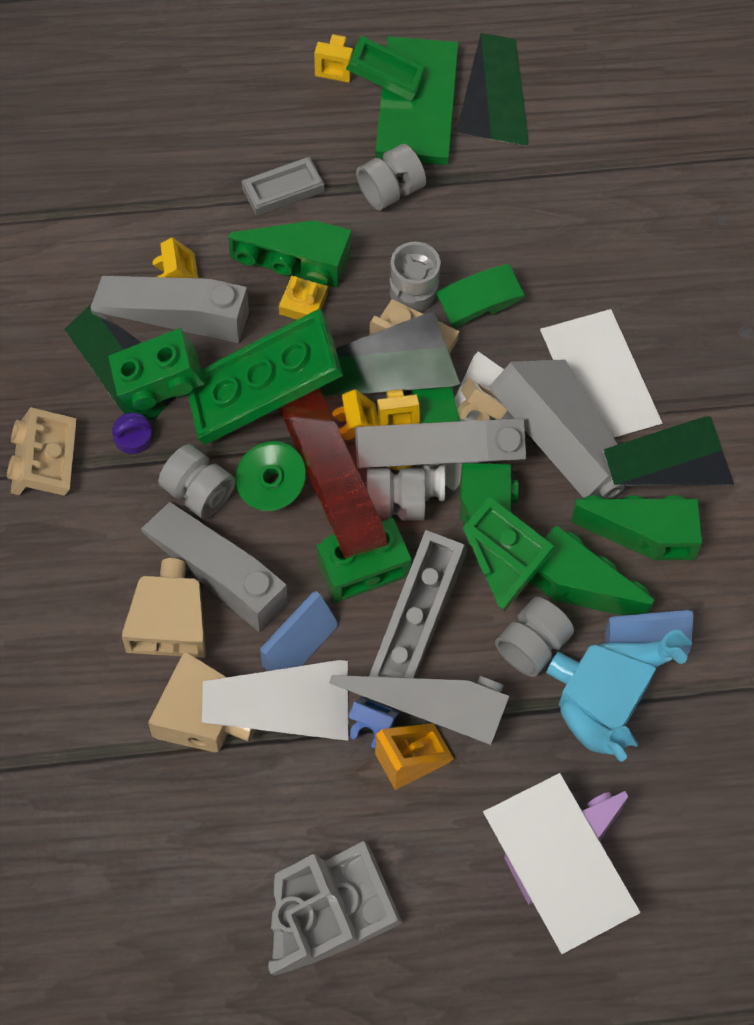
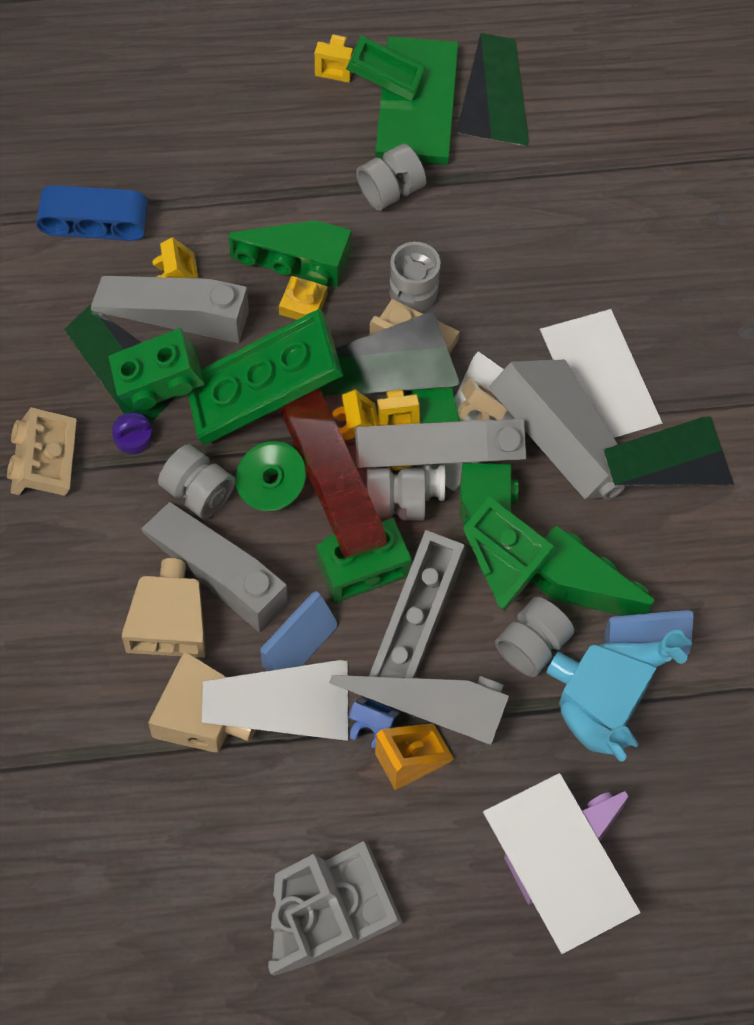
(92, 213): none -> blue beam
(282, 186): light grey tile -> none
(479, 293): green slope -> none
(650, 527): green slope -> none

